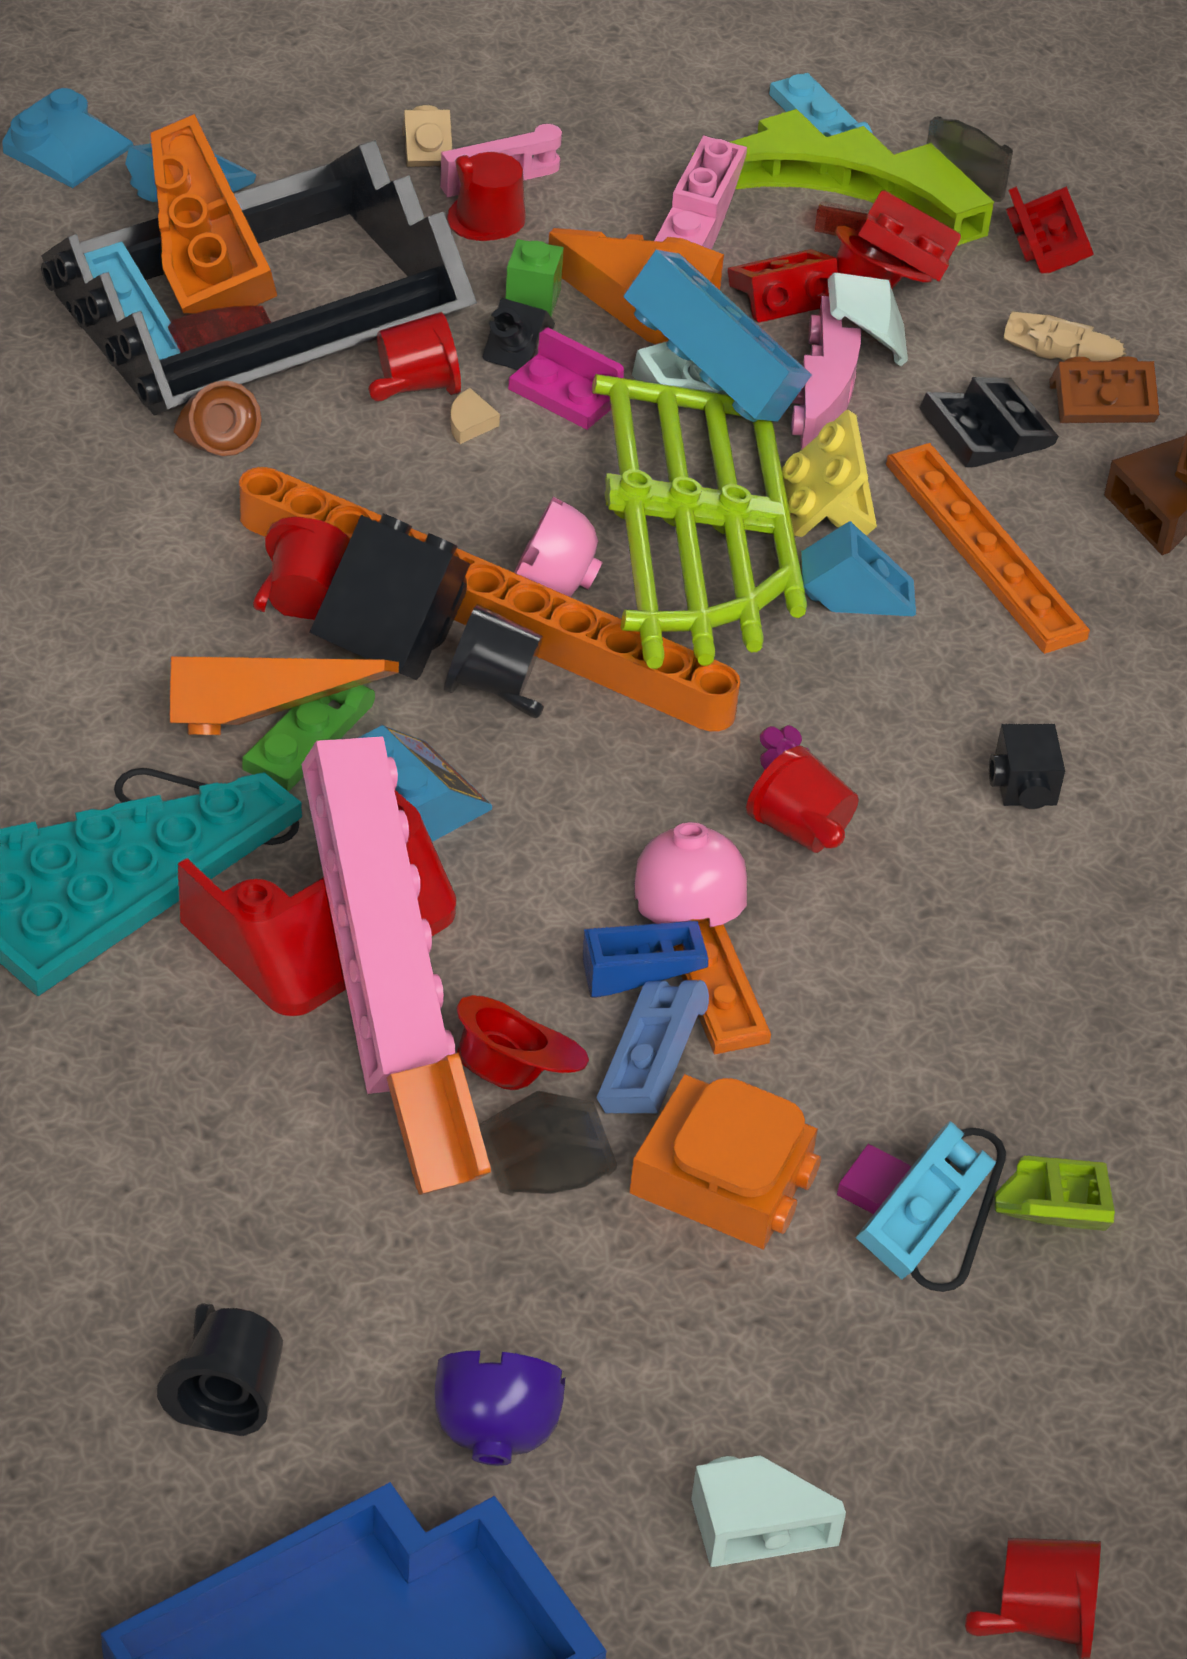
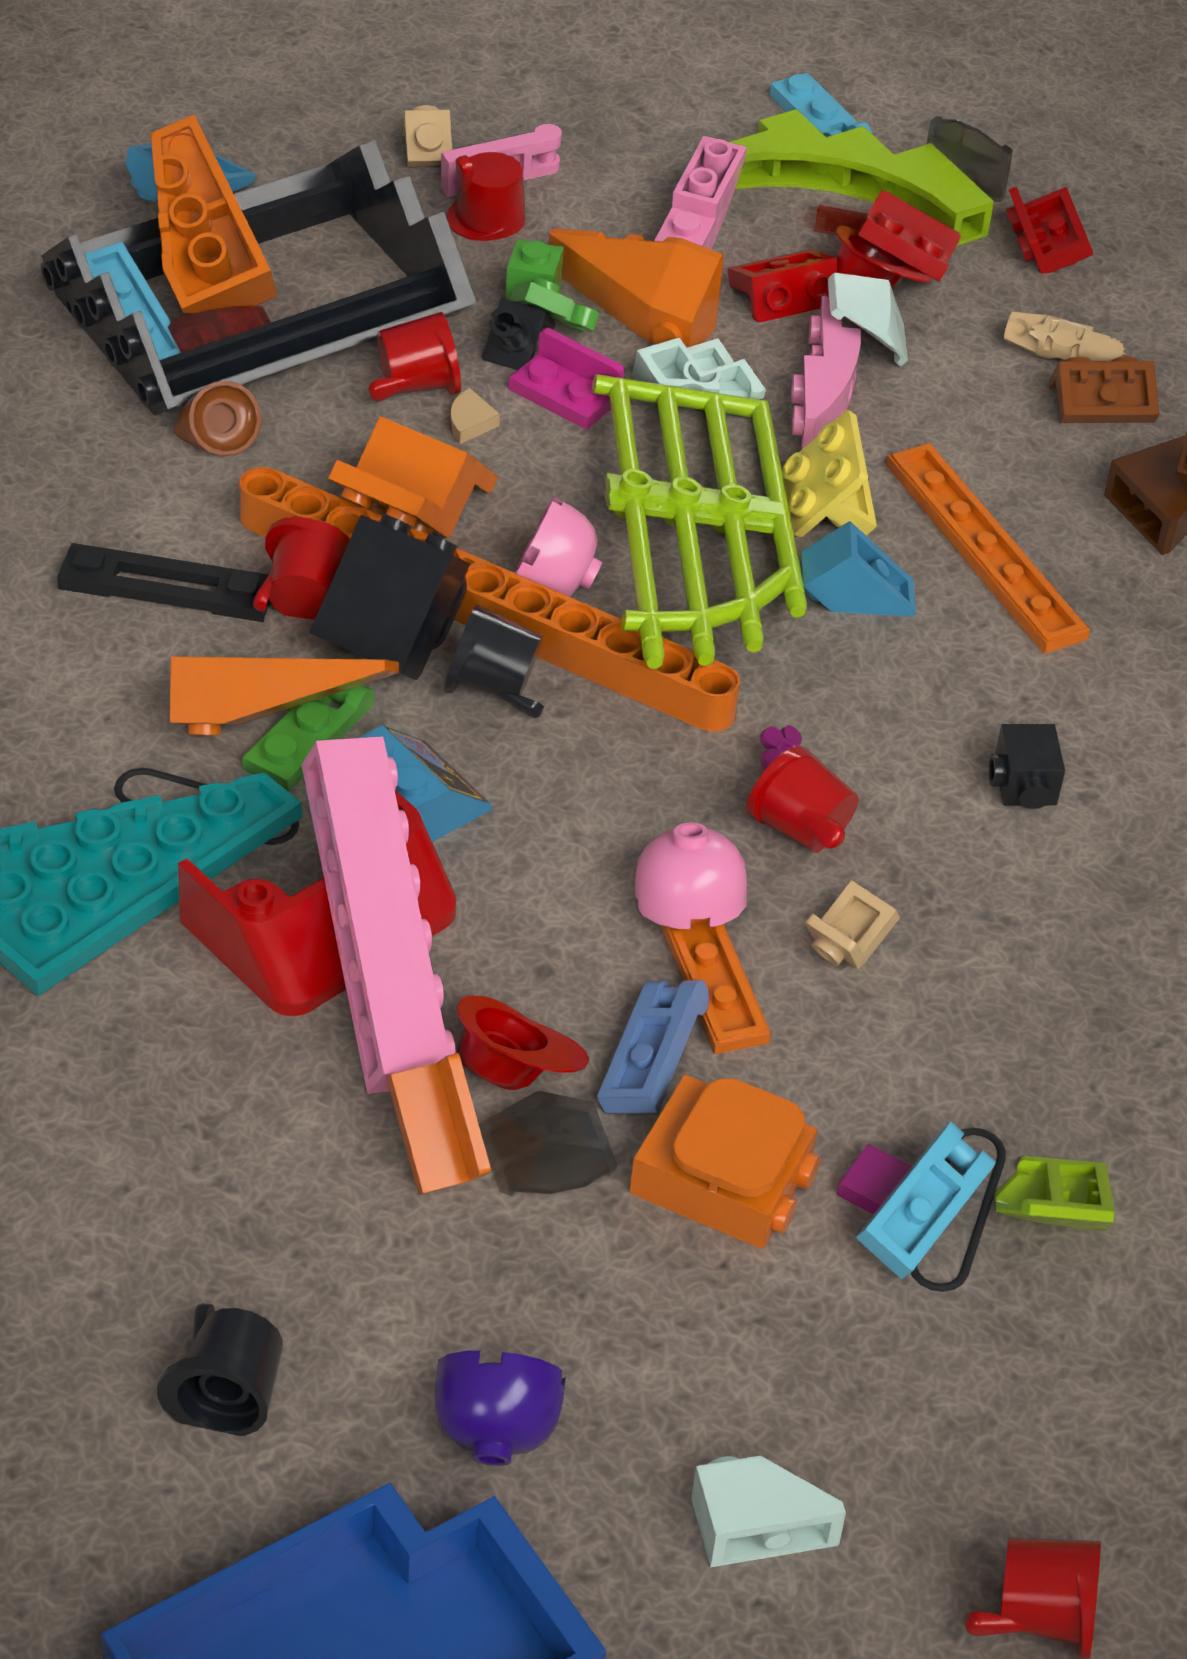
(63, 138): dark azure slope -> none
(95, 572): none -> black container
(412, 478): none -> orange bracket
(546, 296): none -> bright green plate
(624, 960): blue slope -> none
(716, 336): dark azure brick -> none
(852, 926): none -> tan bracket
(988, 421): black slope -> none

